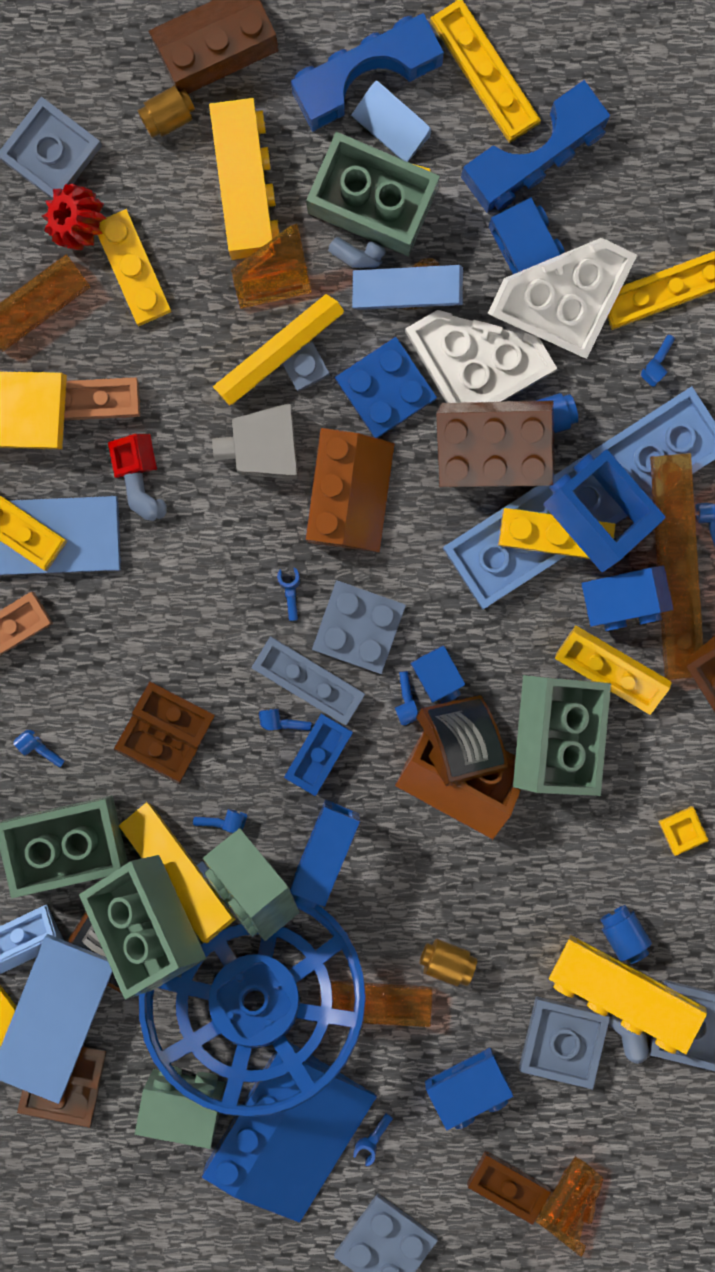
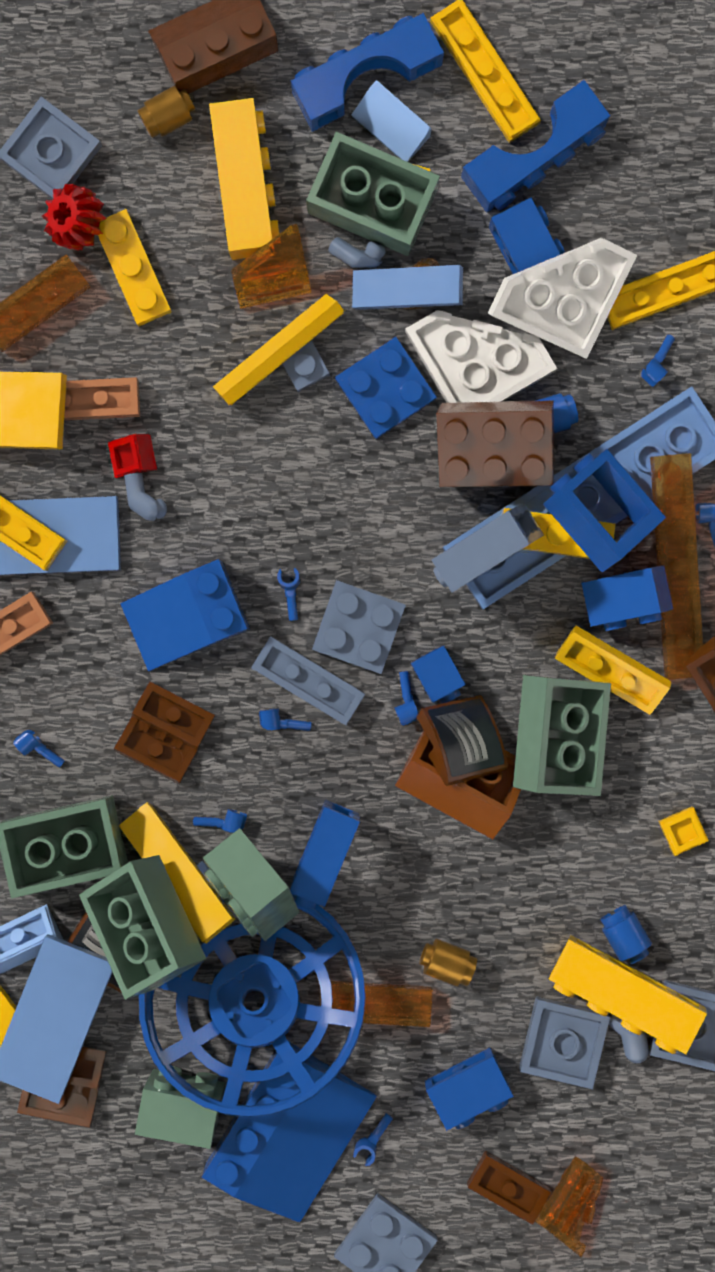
(185, 615): none -> blue slope
(261, 444): light grey torso -> none
(318, 754): blue plate -> none
(349, 490): dark orange slope -> none
(486, 548): none -> sand blue brick

